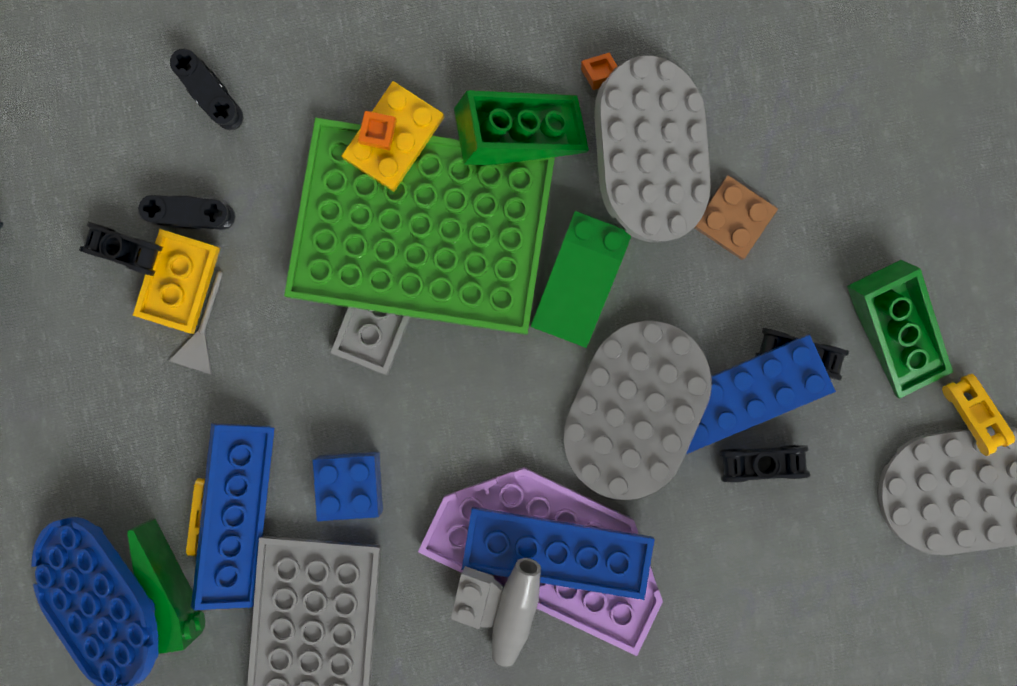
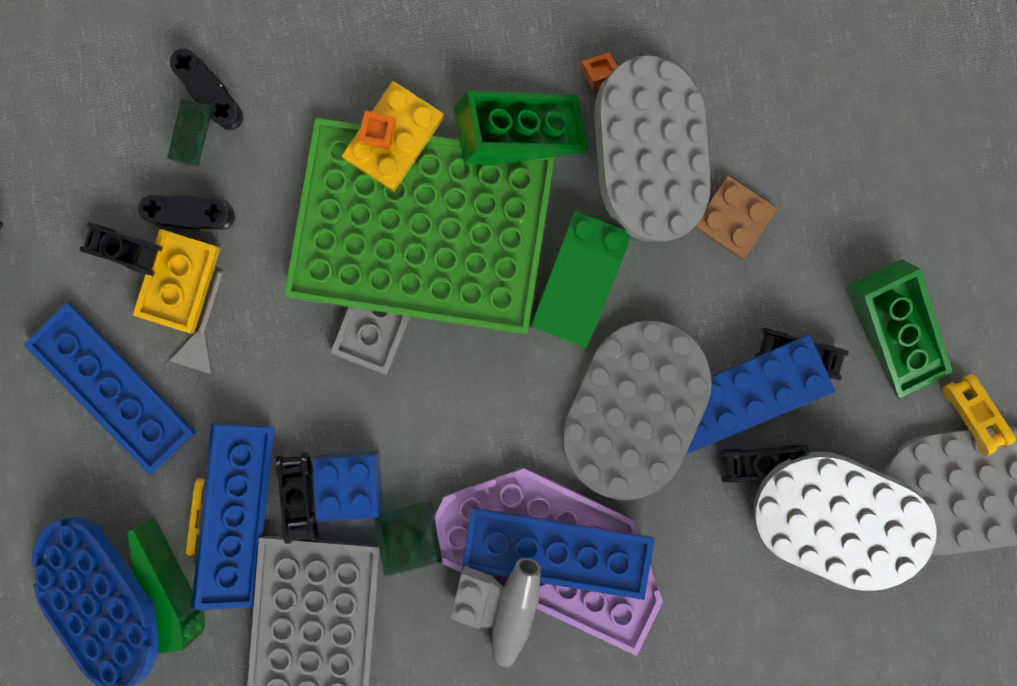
(110, 388): none -> blue plate
(189, 133): none -> clear green bracket
(289, 481): none -> black piece
(408, 539): none -> clear green plate
(844, 521): none -> plate

